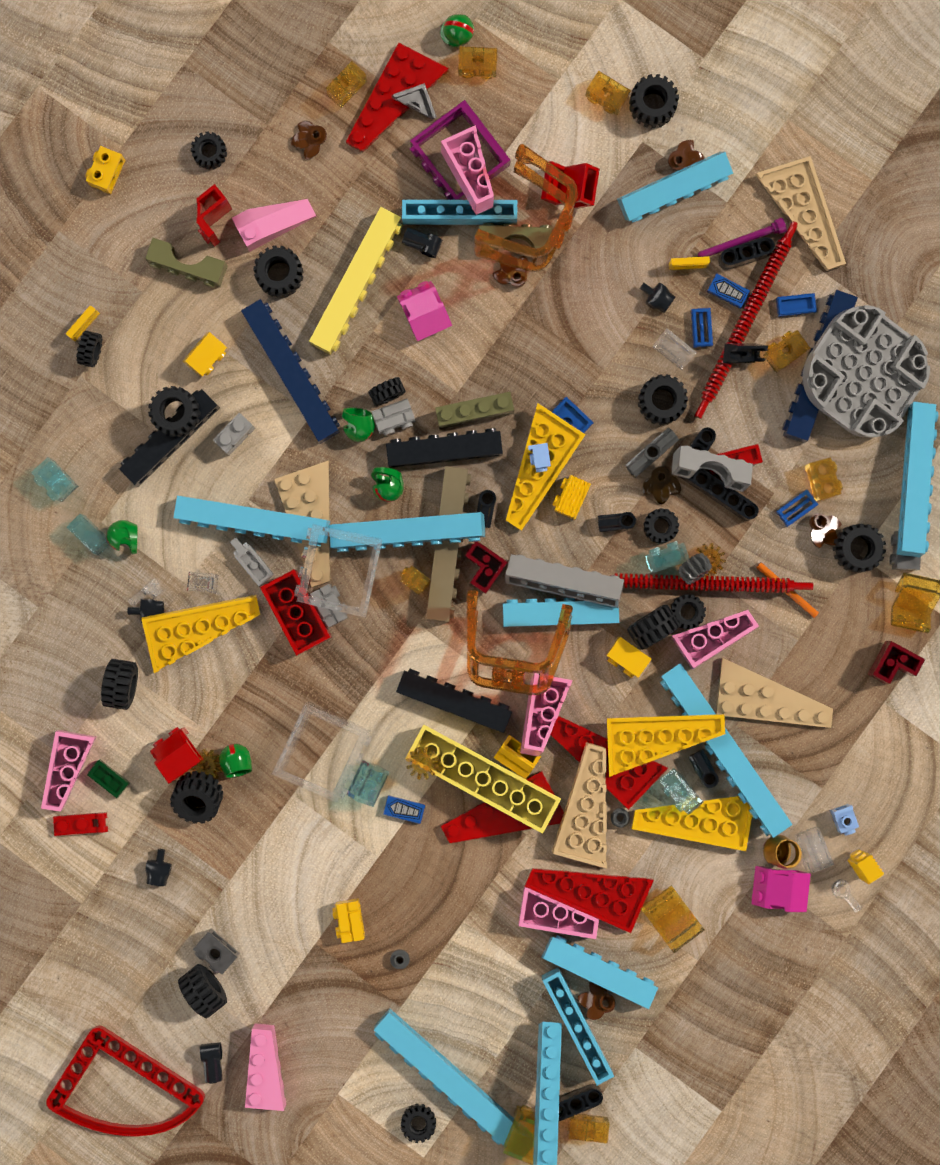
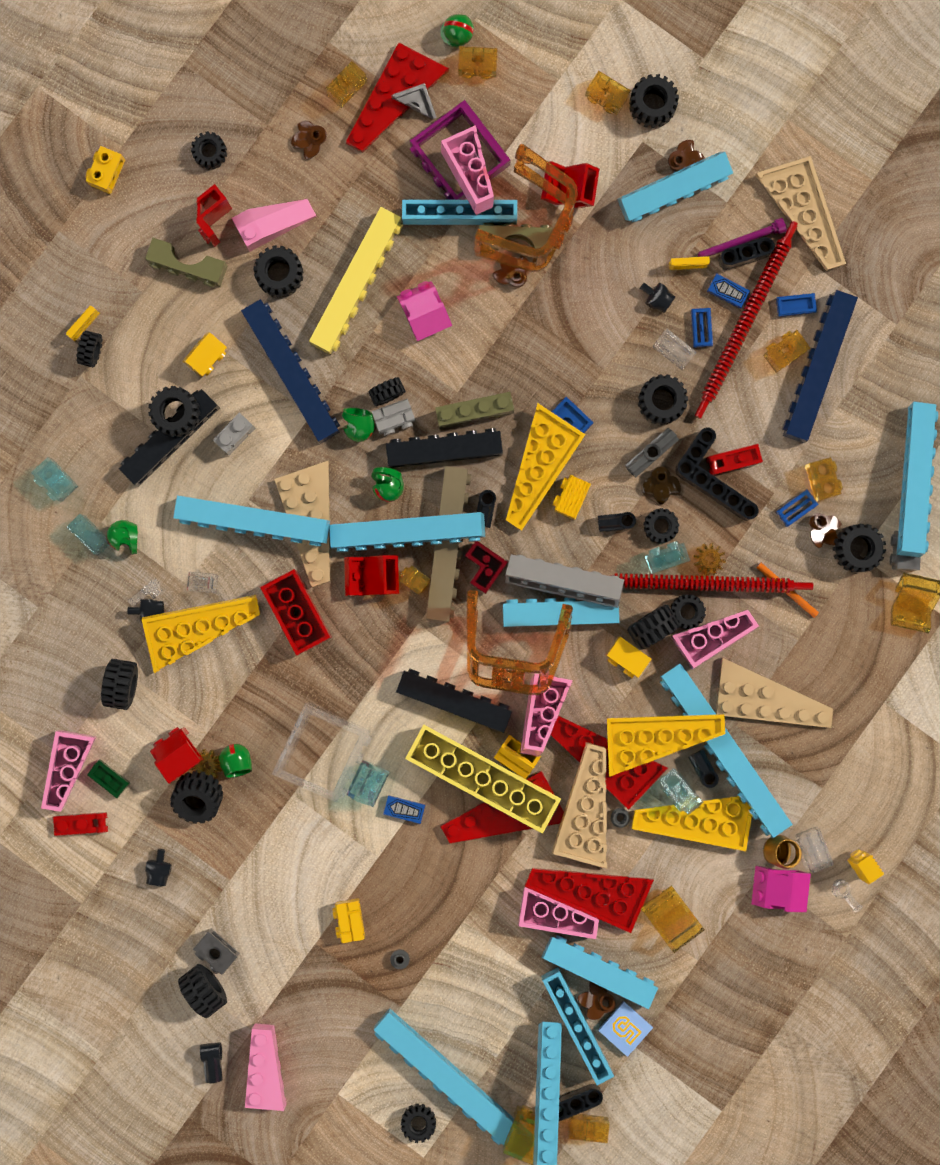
(136, 1065): red beam -> none
(251, 562): light grey hinge -> none
(305, 571): clear windscreen -> none
(329, 616): light grey brick -> none
(371, 575): none -> red piece
(419, 757): clear yellow gear -> none
(426, 244): black piece -> none
(540, 457): light blue brick -> none
(625, 1028): none -> light blue tile
(695, 568): dark grey gear -> none
(734, 473): light grey arch -> none
(743, 352): black hinge -> none
(840, 814): light blue brick -> none
(865, 371): light grey plate -> none
(894, 658): dark red brick -> none

